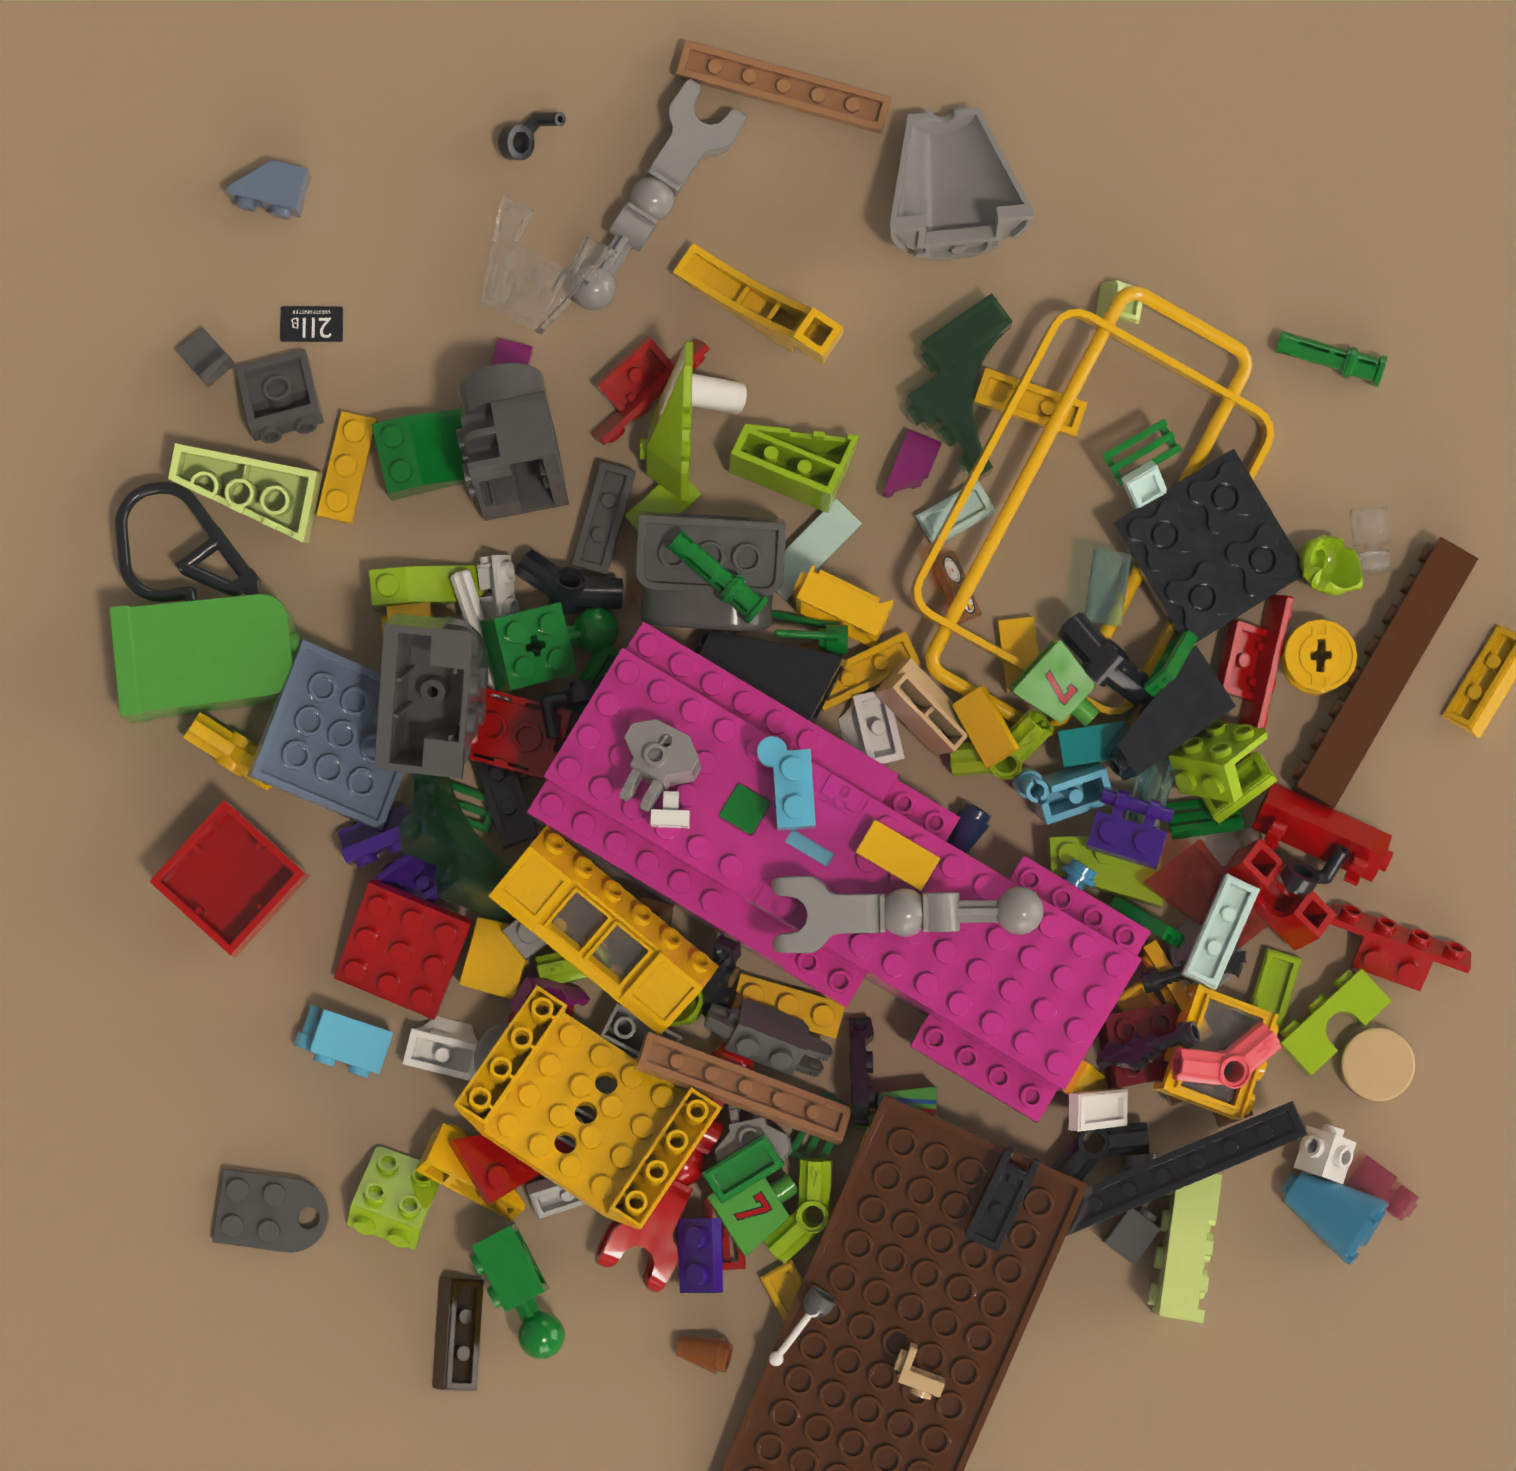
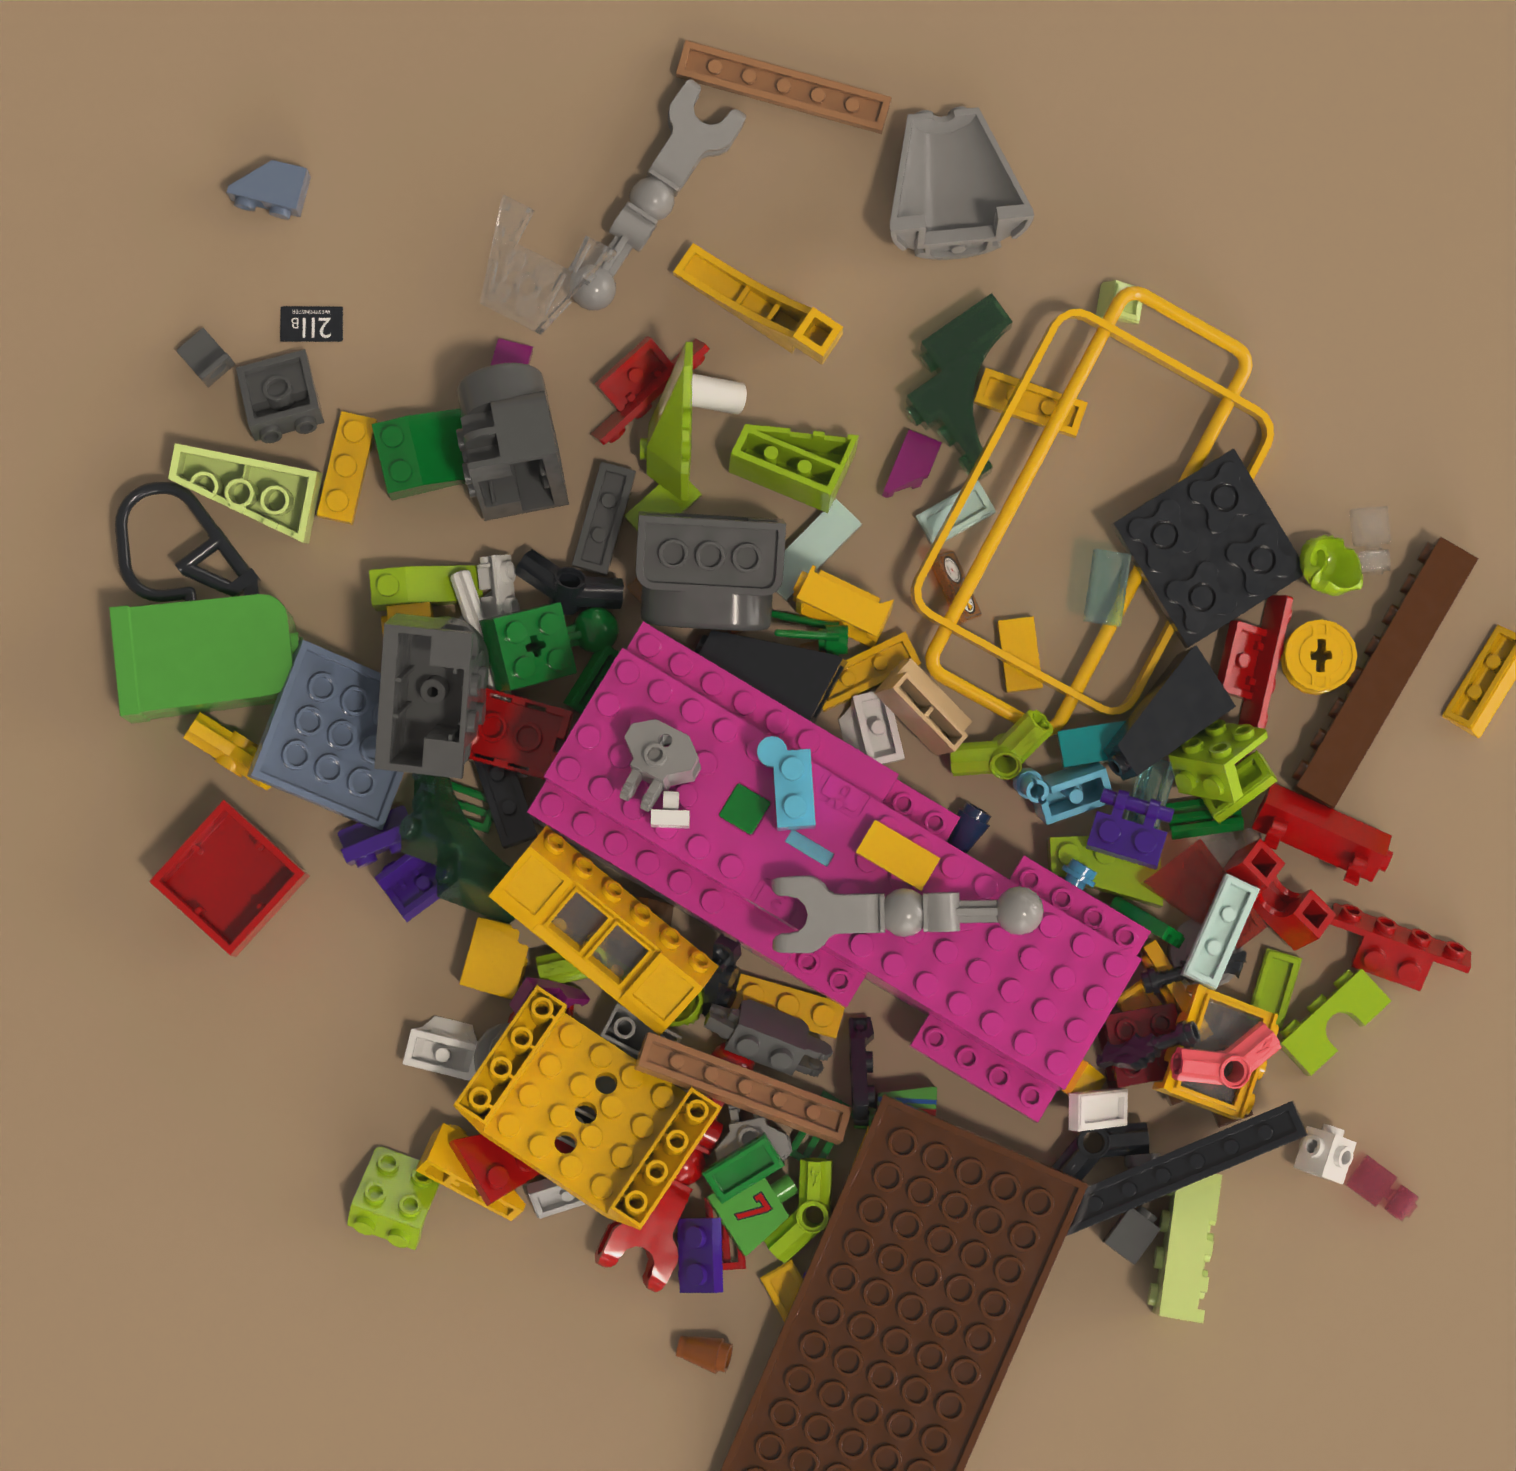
(265, 1212): dark grey plate -> none
(344, 1040): medium azure hinge -> none
(403, 949): red plate -> none
(457, 1334): dark brown slope -> none
(514, 1284): green brick -> none
(518, 141): black plate -> none
(523, 939): light grey plate -> none
(578, 694): black plate -> none
(731, 587): green pin -> none
(816, 1305): hinge -> none
(921, 1382): tan bracket -> none
(985, 726): yellow tile -> none
(1001, 1202): black hinge -> none
(1057, 685): bright green torso -> none
(1104, 659): black piece -> none
(1144, 484): light aqua tile -> none
(1167, 437): green tile -> none
(1170, 662): green tile -> none
(1302, 878): black plate -> none
(1335, 1212): dark azure cone -> none
(1349, 361): green pin -> none
(1377, 1064): tan tile -> none

